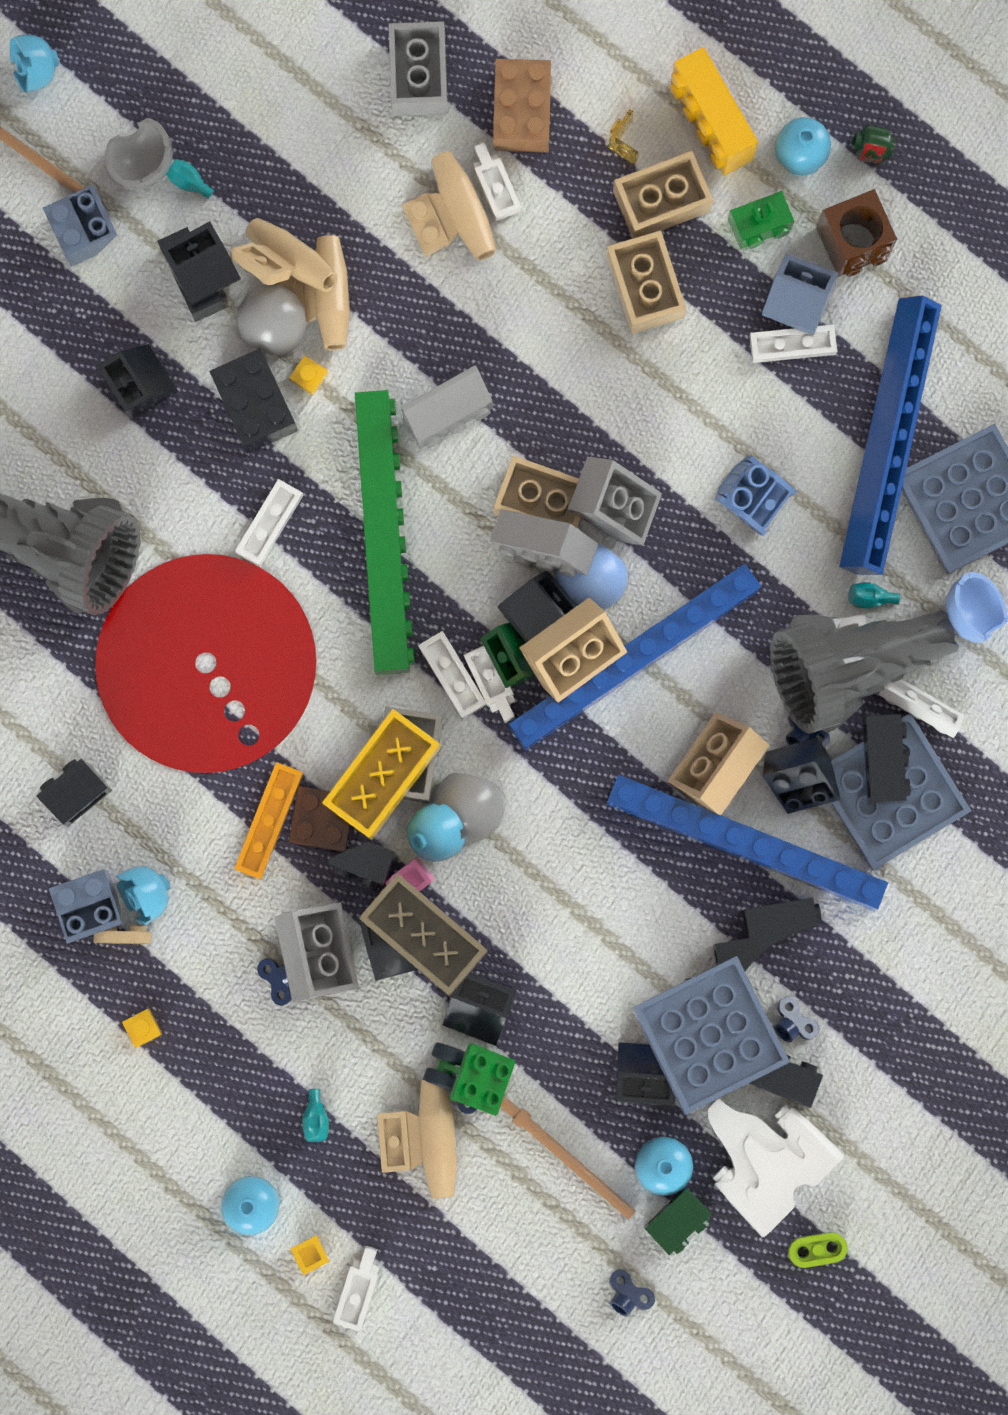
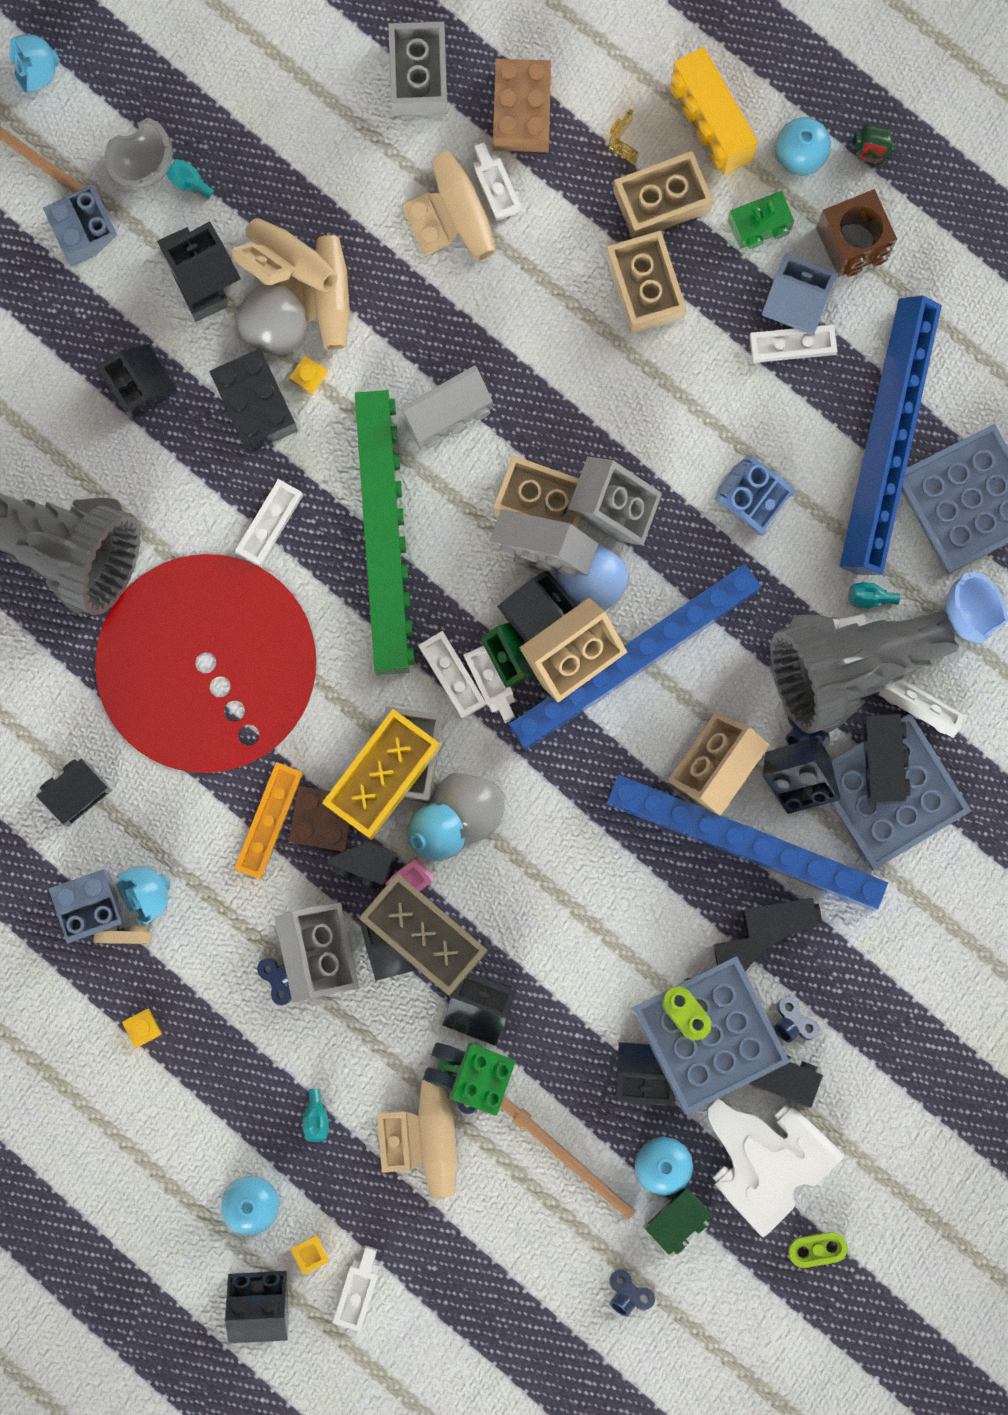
(257, 1307): none -> black slope
(687, 1013): none -> lime plate

